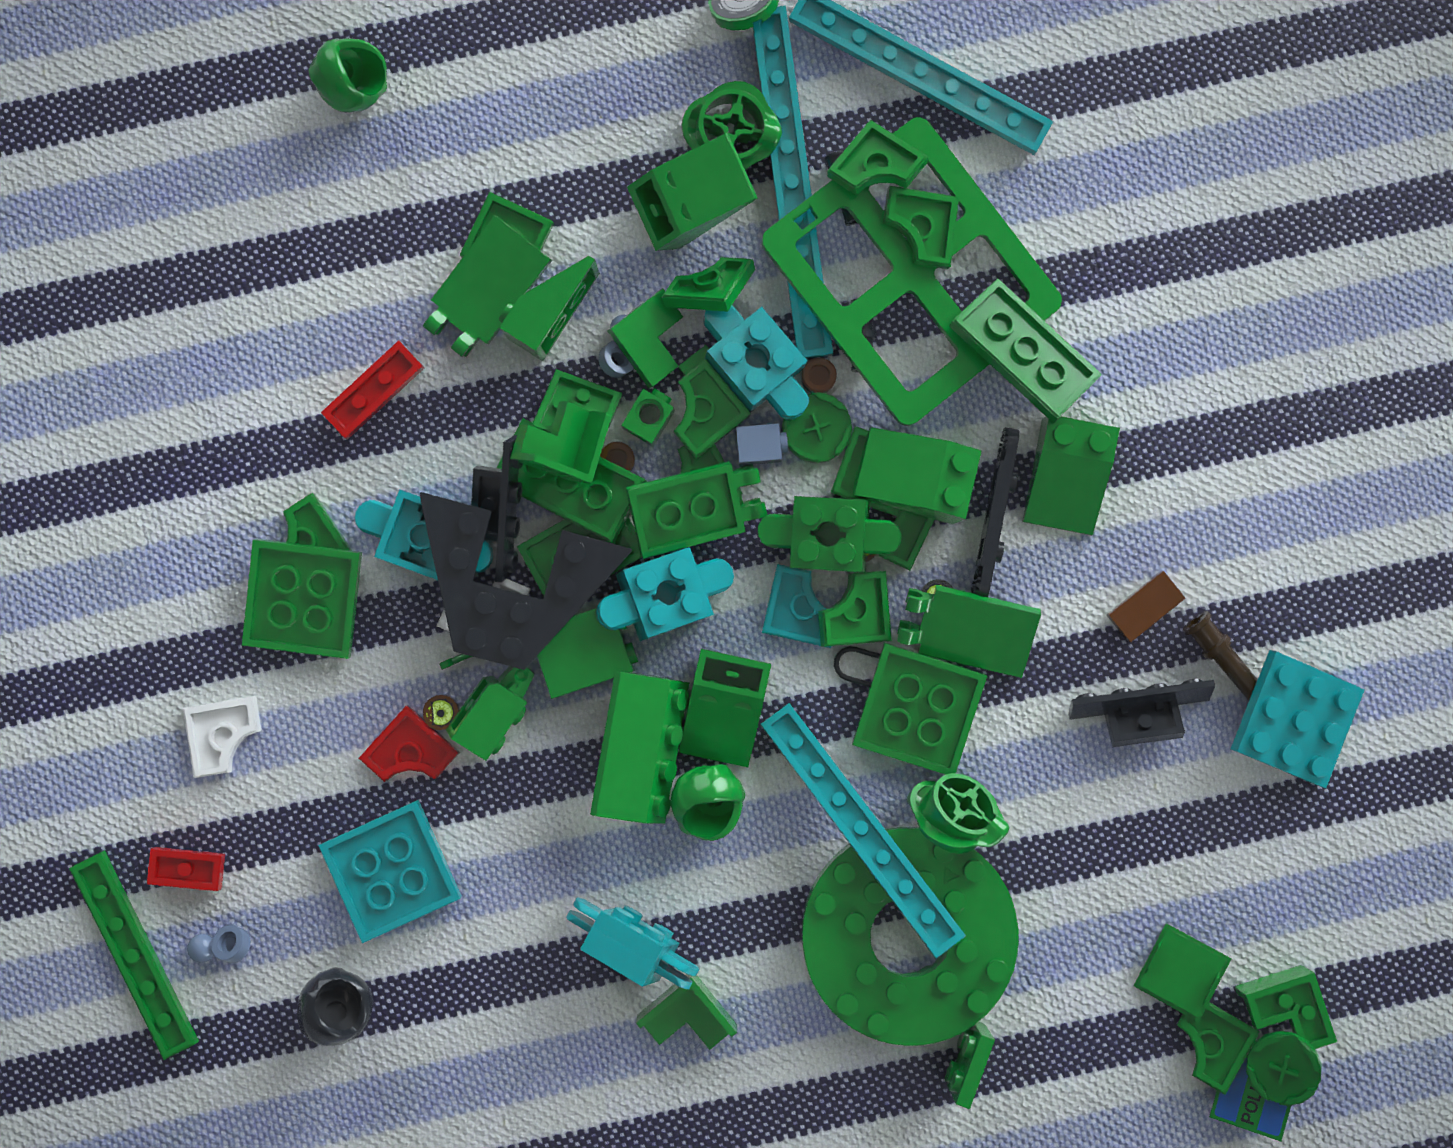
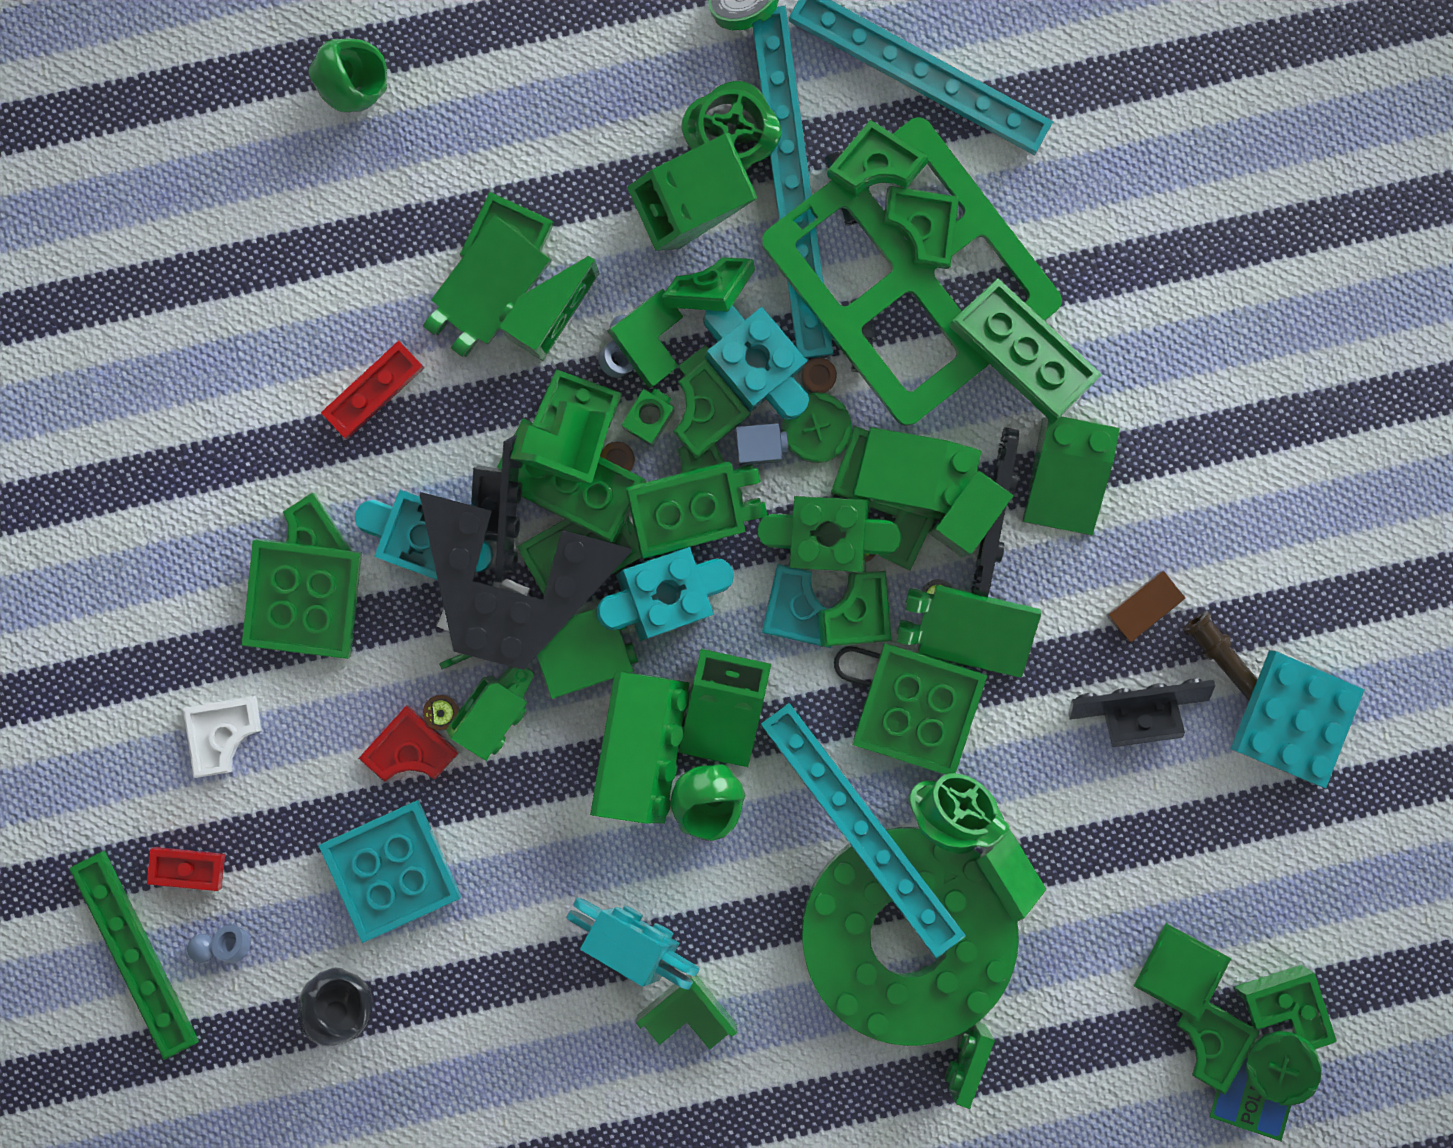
(971, 515): none -> green panel
(1011, 877): none -> green tile

